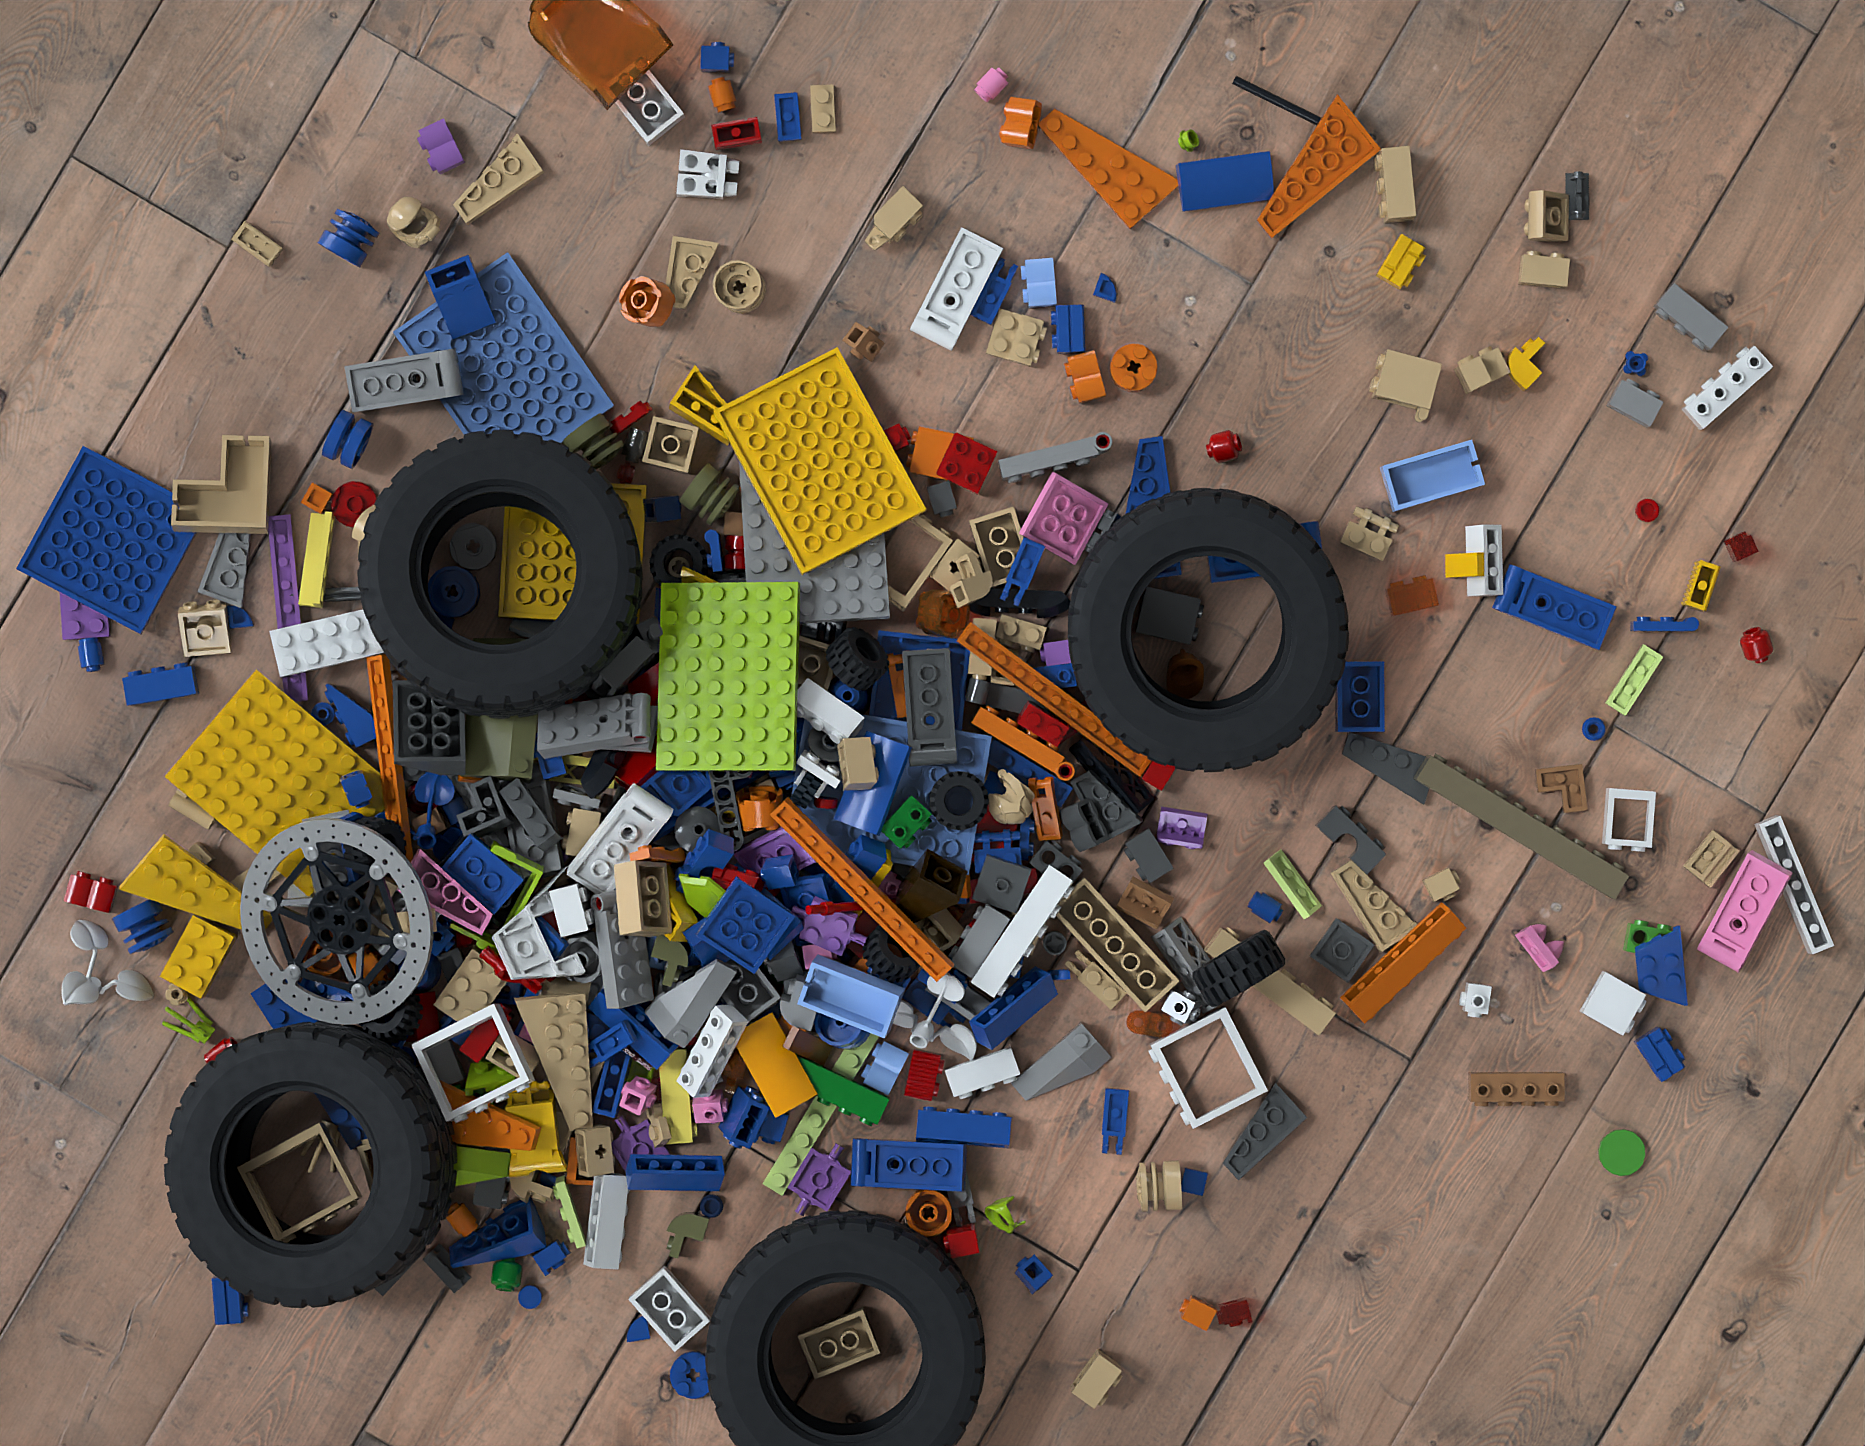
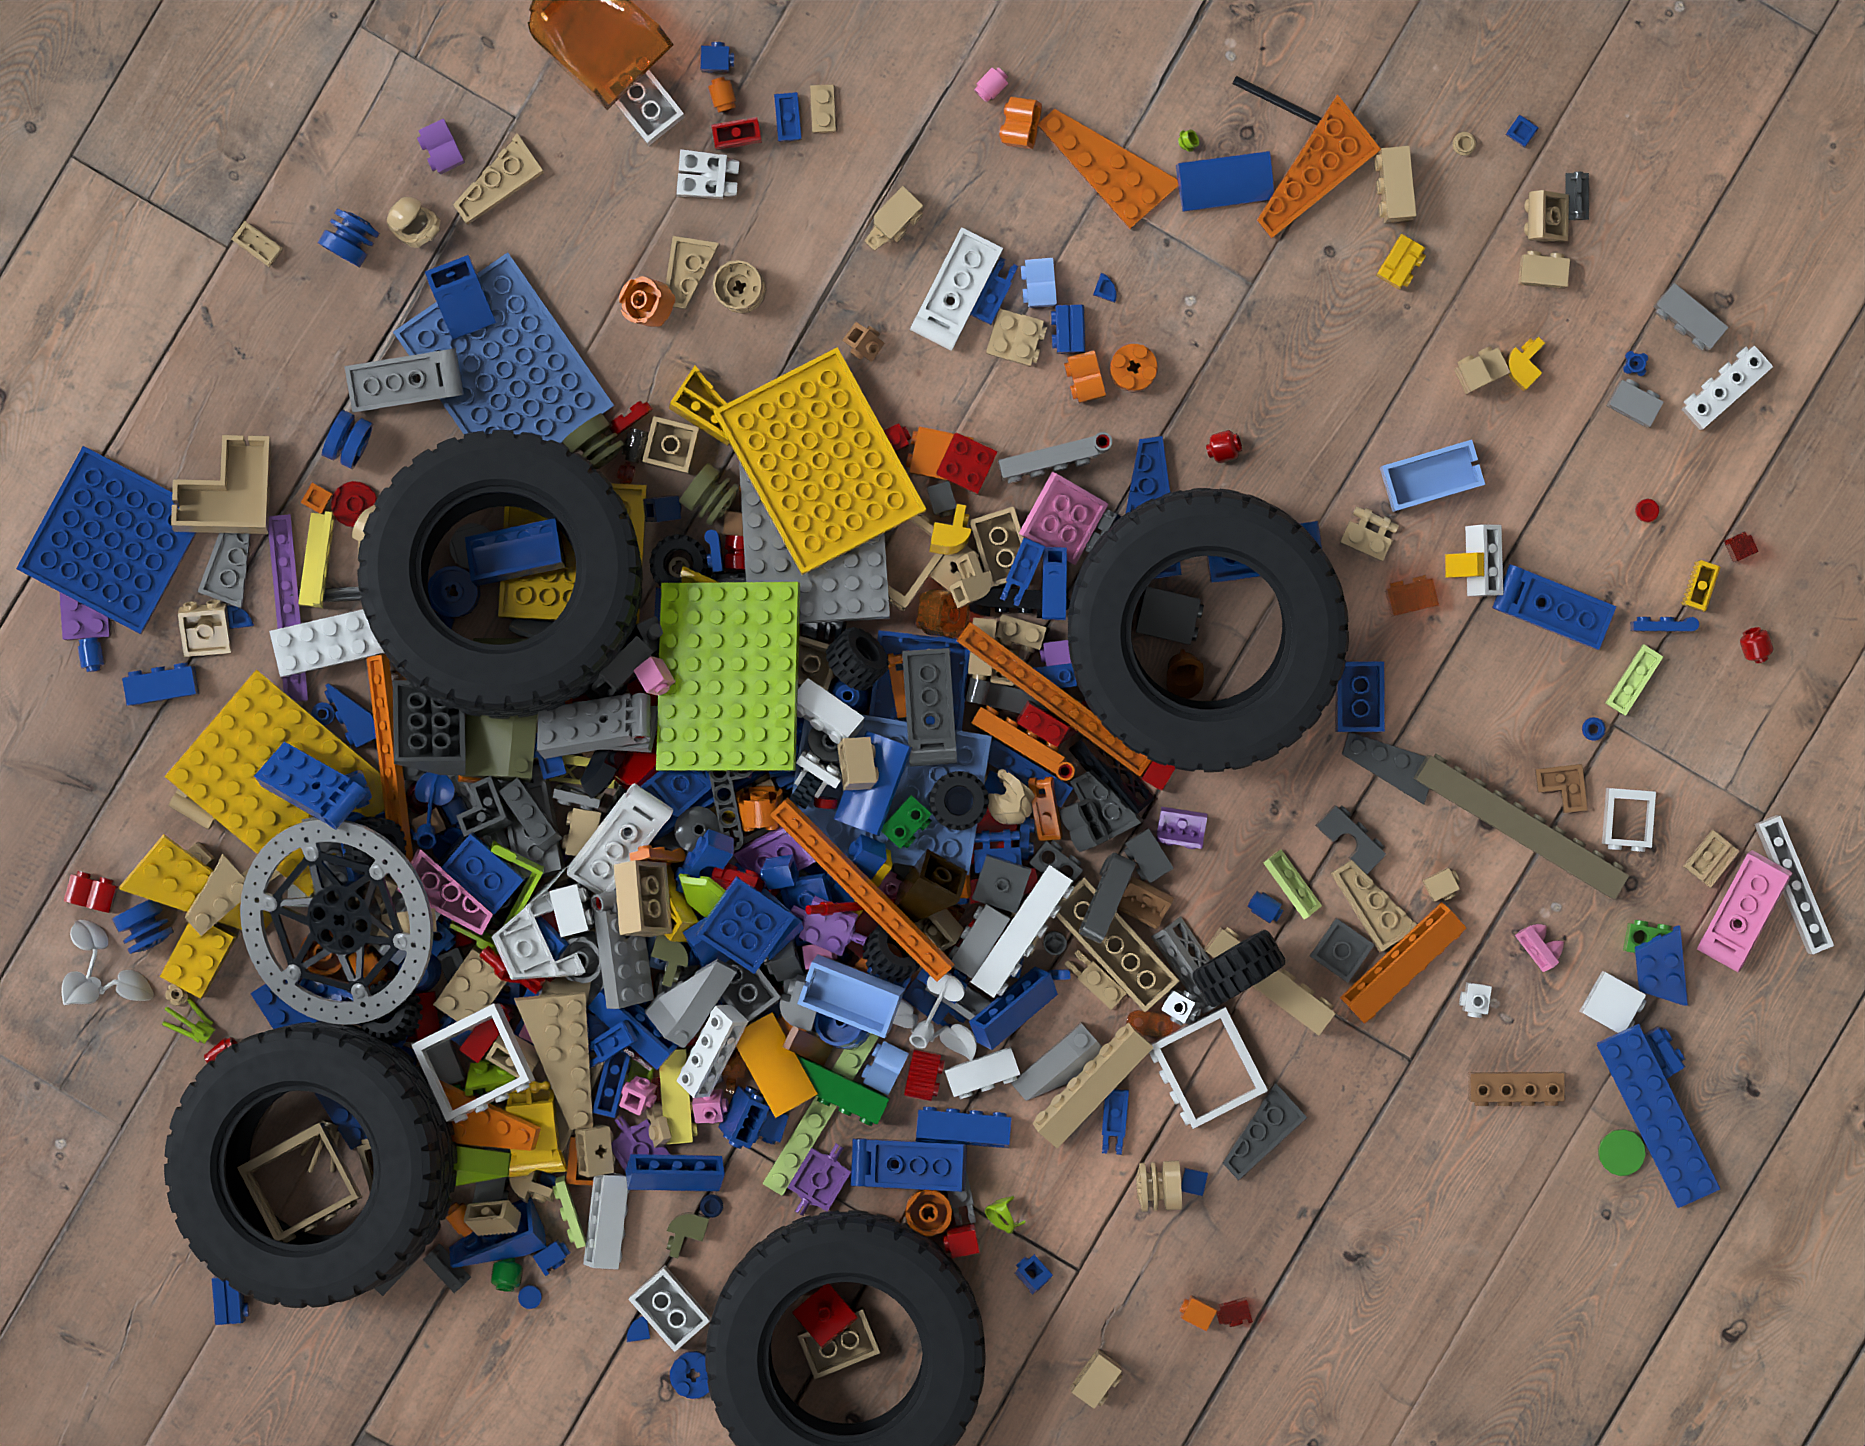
(217, 897): none -> tan wing
(310, 785): none -> blue hinge
(492, 1217): none -> tan brick
(515, 552): none -> blue slope
(654, 676): none -> bright pink brick
(825, 1315): none -> red plate
(951, 538): none -> yellow brick
(1054, 583): none -> blue slope
(1092, 1085): none -> tan brick
(1115, 877): none -> dark grey beam
(1405, 381): tan container -> none
(1464, 143): none -> tan plate
(1522, 131): none -> blue tile
(1658, 1116): none -> blue plate

